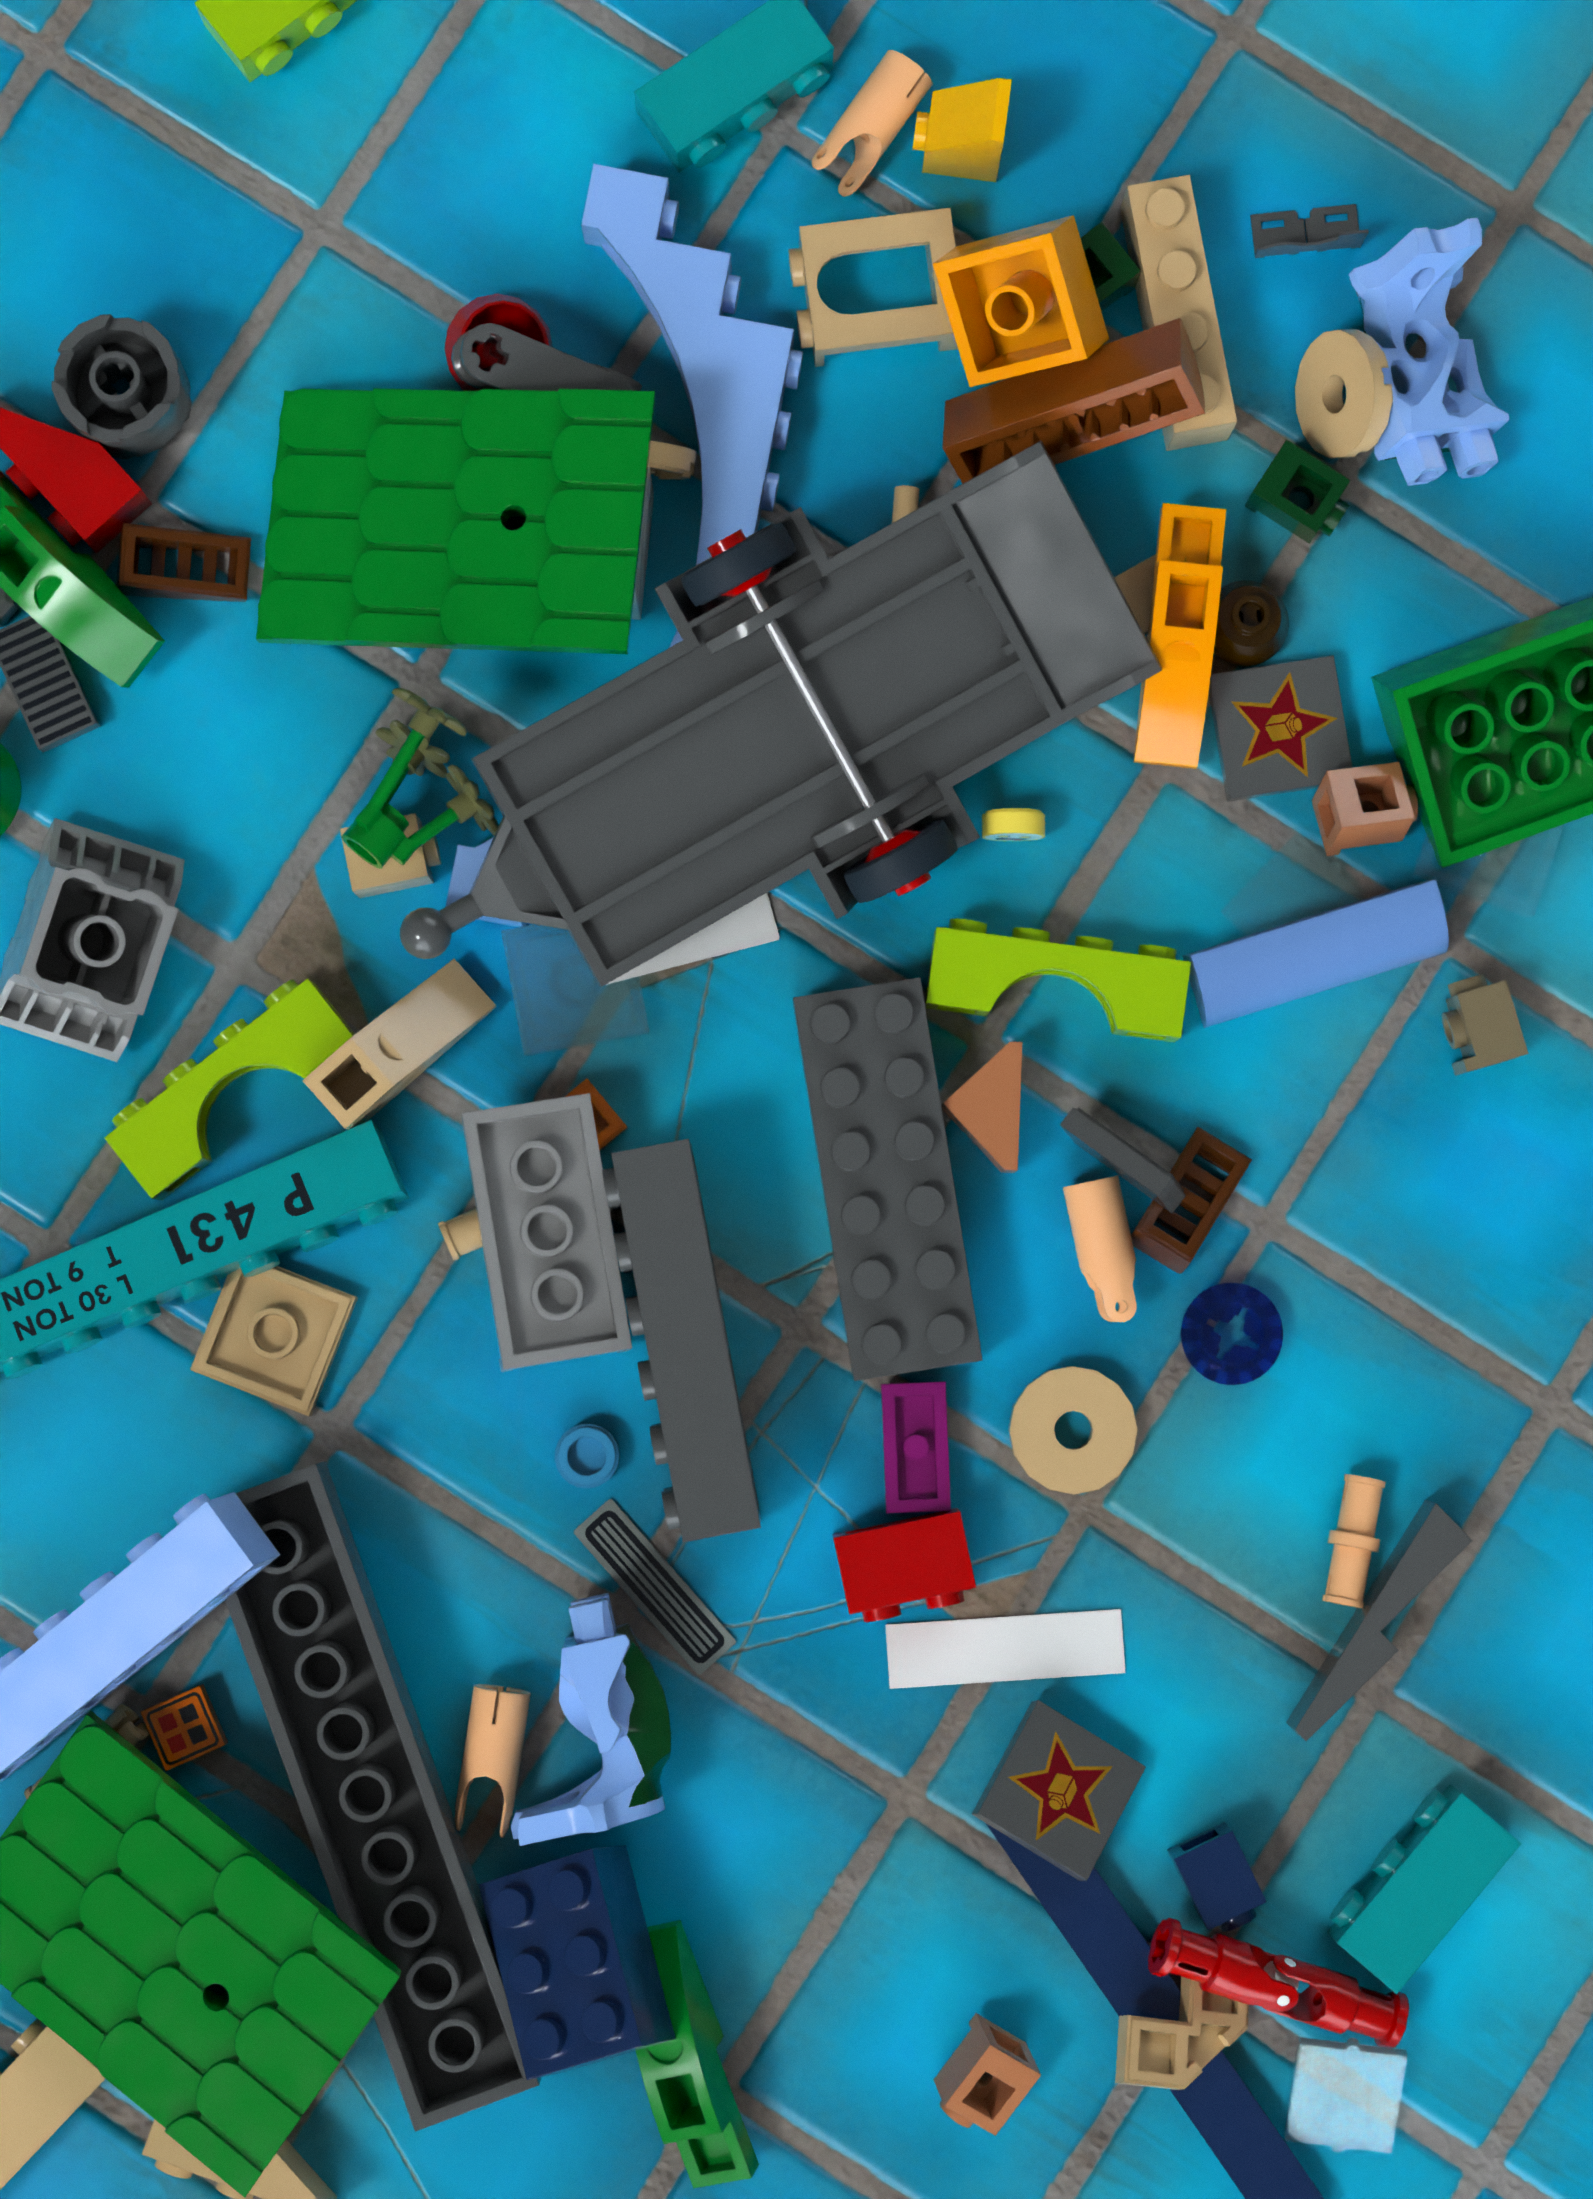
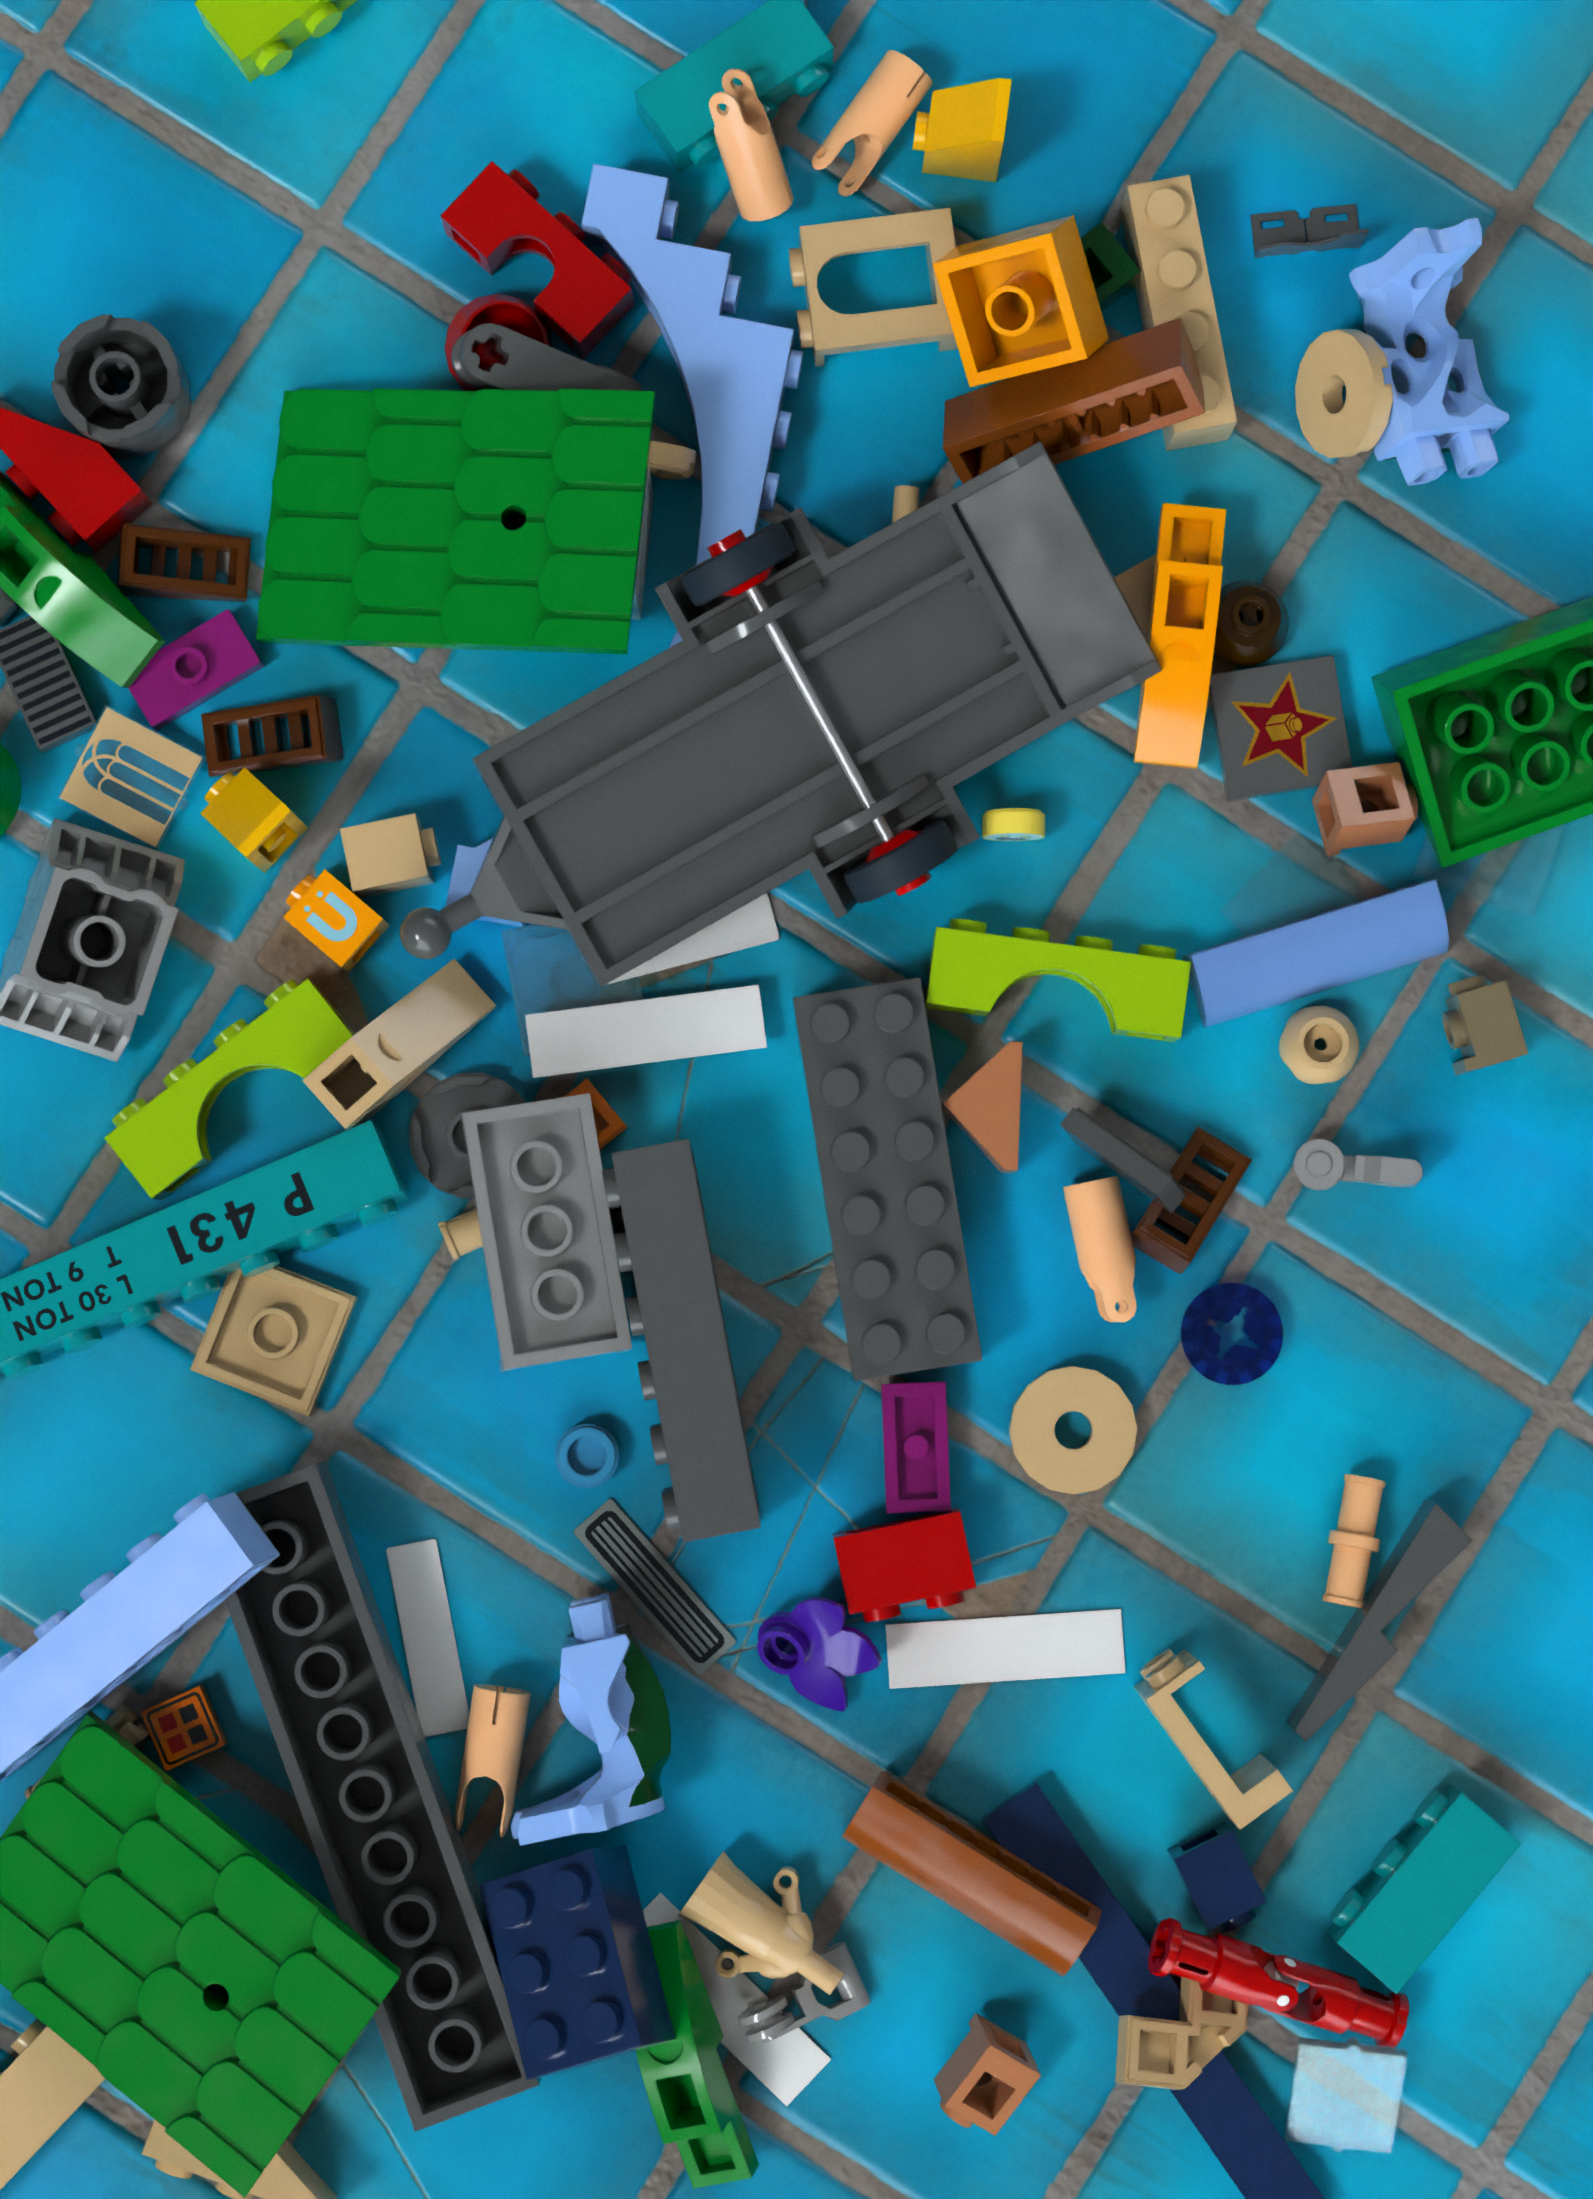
(131, 777): none -> piece
(194, 669): none -> magenta plate
(252, 818): none -> yellow slope
(323, 729): none -> reddish brown slope
(334, 919): none -> light orange brick
(379, 827): plant -> none
(428, 1637): none -> white sticker
(438, 1131): none -> dark grey tile
(502, 219): none -> red arch
(645, 1031): none -> white sticker
(749, 150): none -> light nougat piece
(770, 2024): none -> light grey piece
(773, 1935): none -> tan piece
(781, 2064): none -> white sticker
(816, 1650): none -> dark purple plate
(973, 1874): none -> dark orange brick
(1059, 1790): dark grey tile -> none
(1240, 1795): none -> tan panel
(1298, 1046): none -> tan plate
(1299, 471): dark green brick -> none
(1322, 1165): none -> light grey piece

